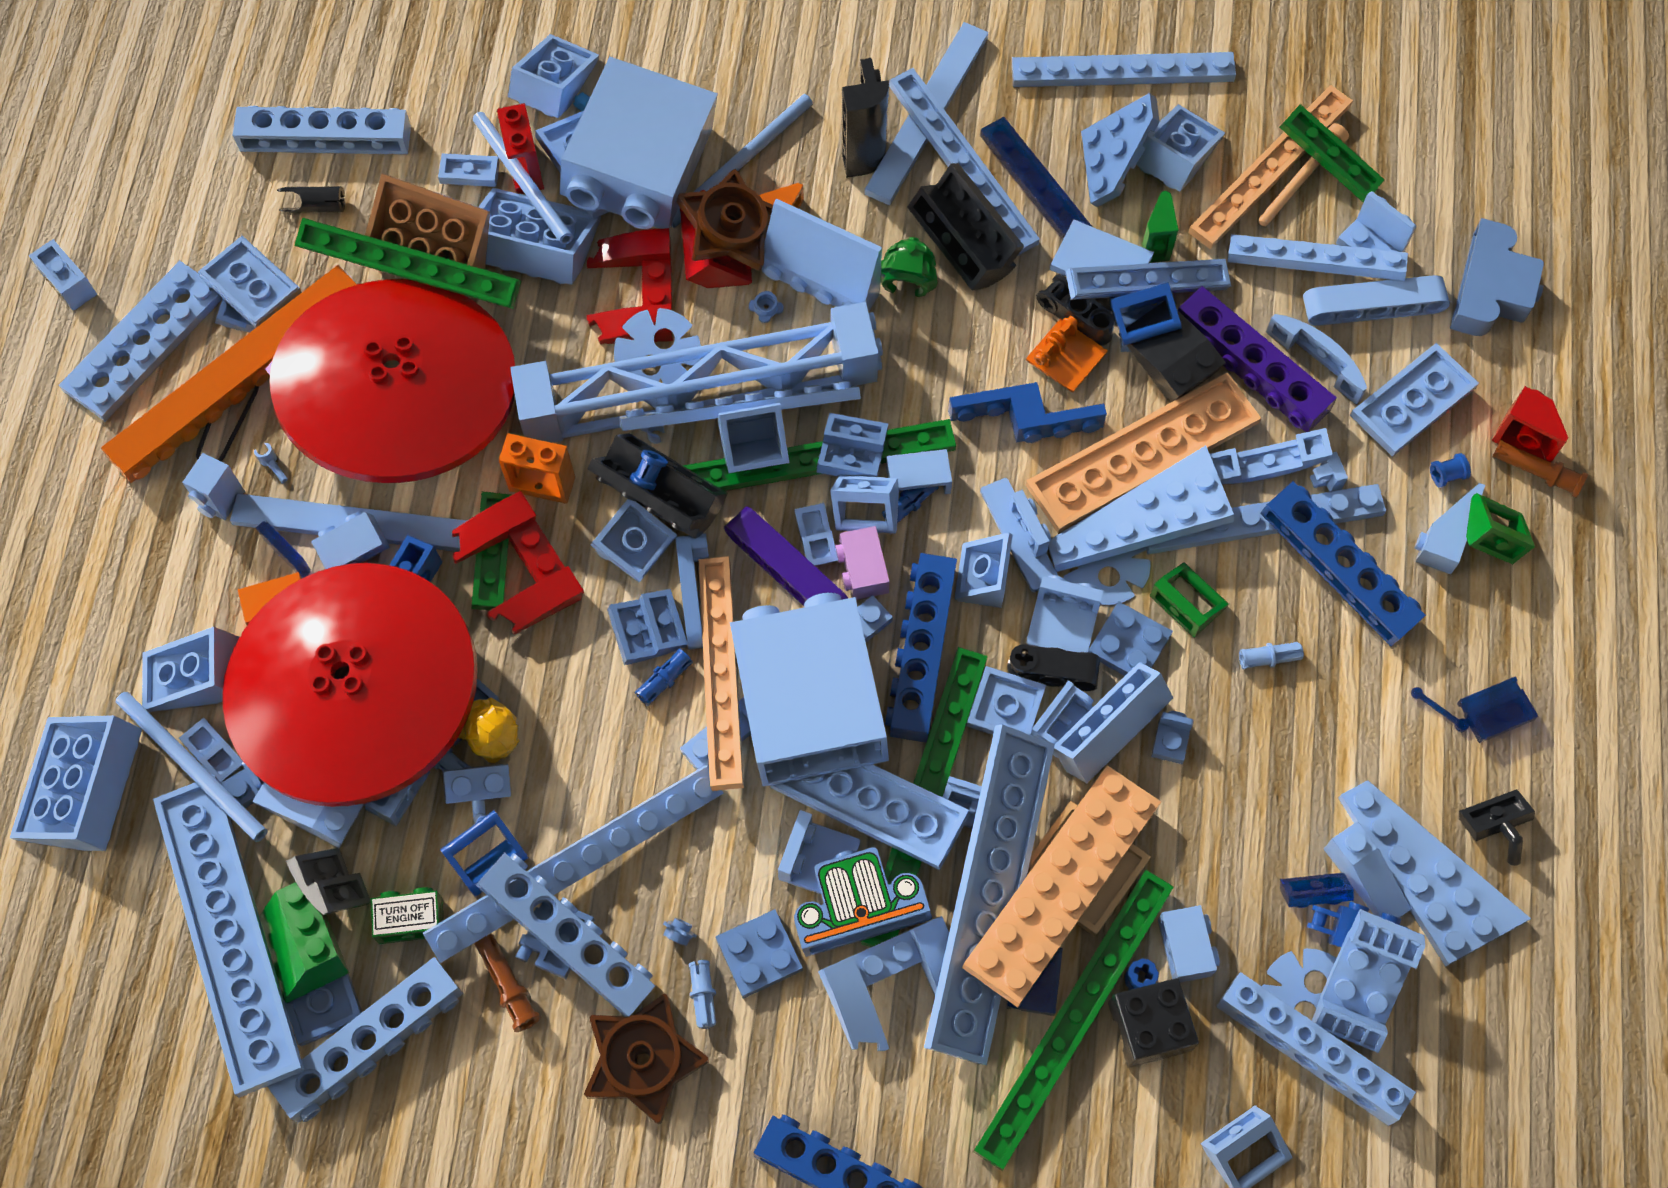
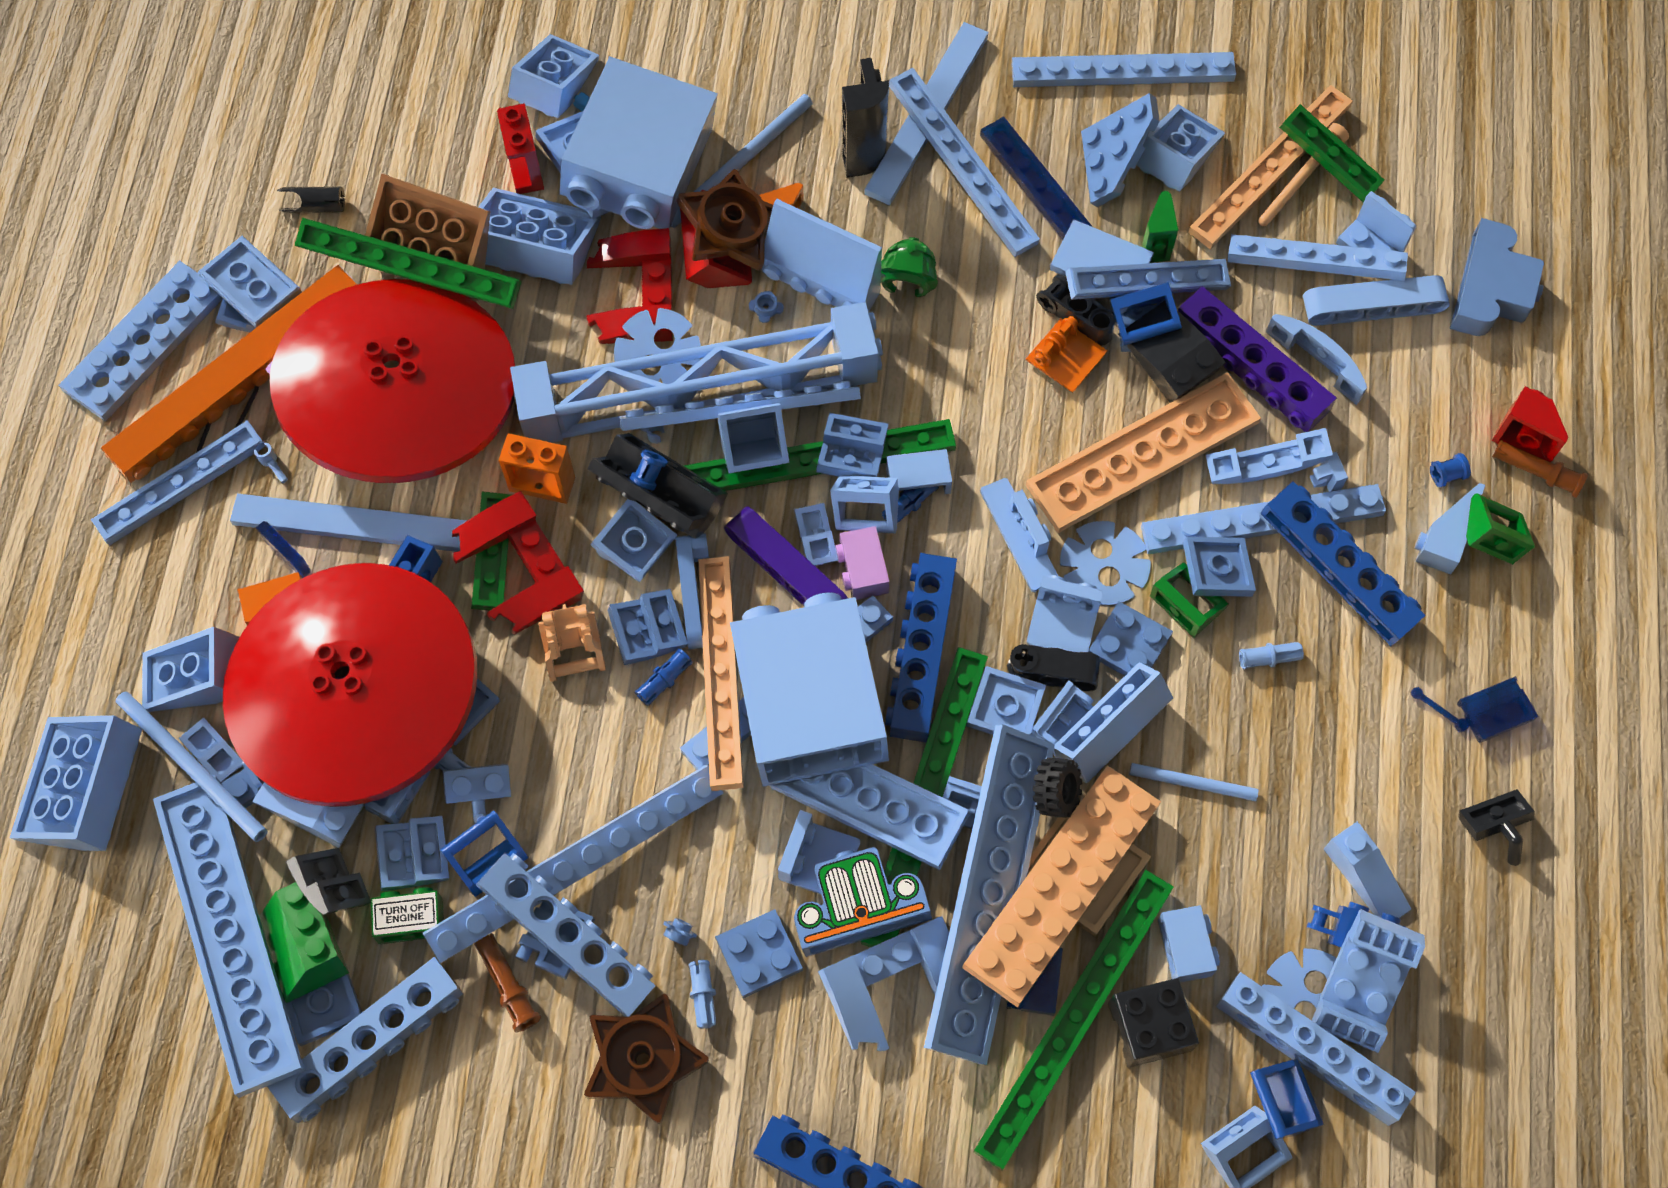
(63, 274): light blue panel -> none
(177, 483): none -> light blue tile
(212, 487): light blue brick -> none
(322, 130): light blue brick -> none
(350, 542): light blue brick -> none
(411, 853): none -> light blue slope
(468, 170): light blue plate -> none
(491, 730): yellow helmet -> none
(523, 179): light blue piece -> none
(567, 630): none -> light nougat piece
(966, 228): black brick -> none
(984, 570): light blue slope -> none
(1027, 412): blue bracket -> none
(1057, 787): none -> black tyre
(1144, 965): blue bush -> none
(1164, 508): light blue wing -> none
(1172, 737): medium blue bracket -> none
(1194, 782): none -> light blue bar
(1219, 566): none -> medium blue plate
(1286, 1099): none -> blue tile
(1316, 889): clear blue plate -> none
(1414, 399): light blue plate -> none
(1444, 893): light blue wing -> none

